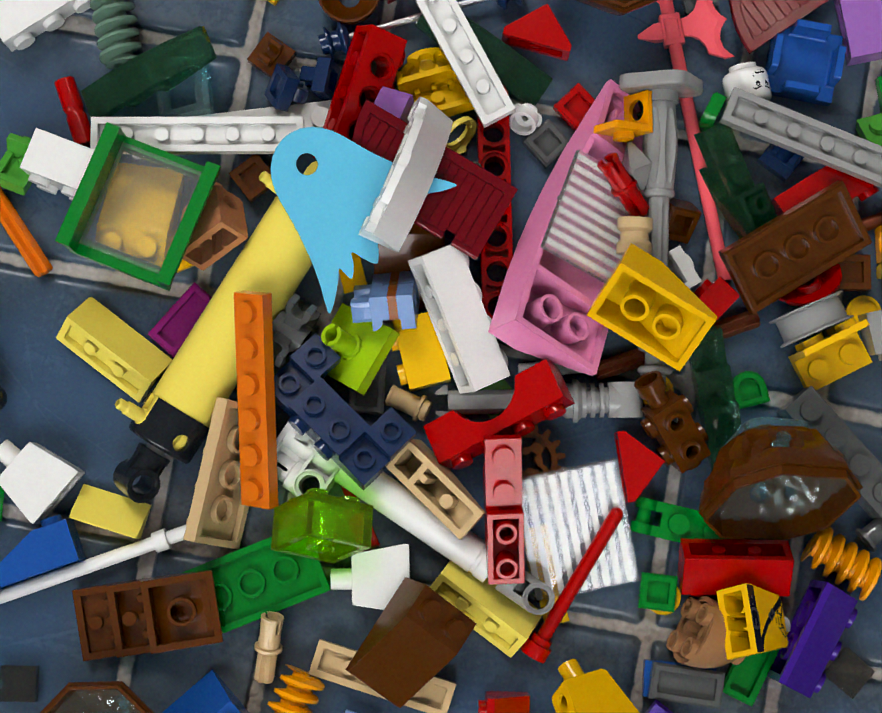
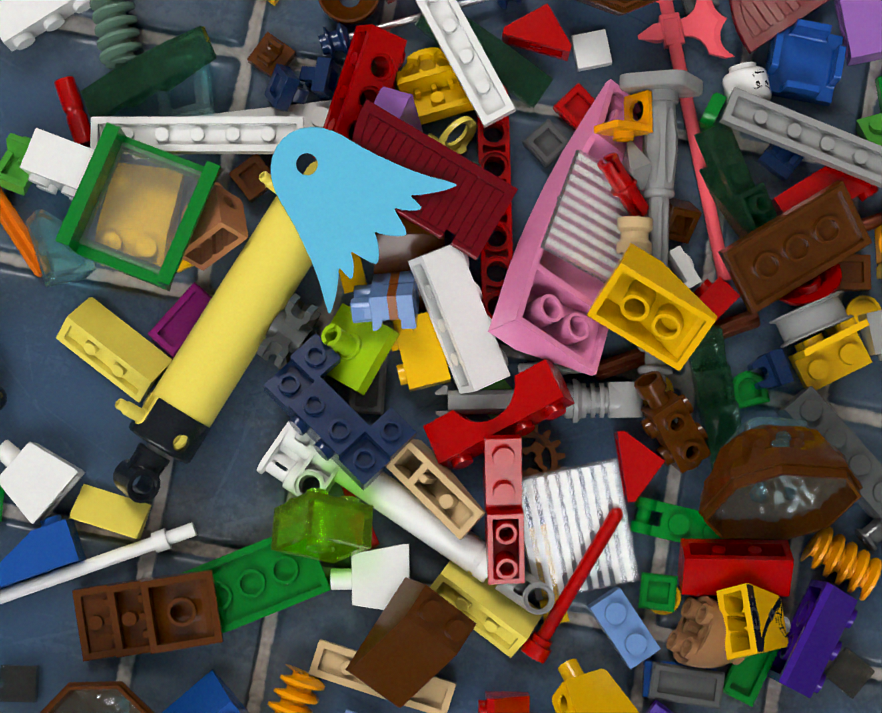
(55, 260): none -> clear light blue slope
(216, 506): tan plate -> none
(256, 399): orange plate -> none
(268, 646): tan axle -> none
(408, 403): tan pin -> none
(409, 176): white windscreen -> none
(521, 124): white plate -> none
(591, 50): none -> white tile
(623, 627): none -> medium blue brick
(774, 368): none -> dark blue tile

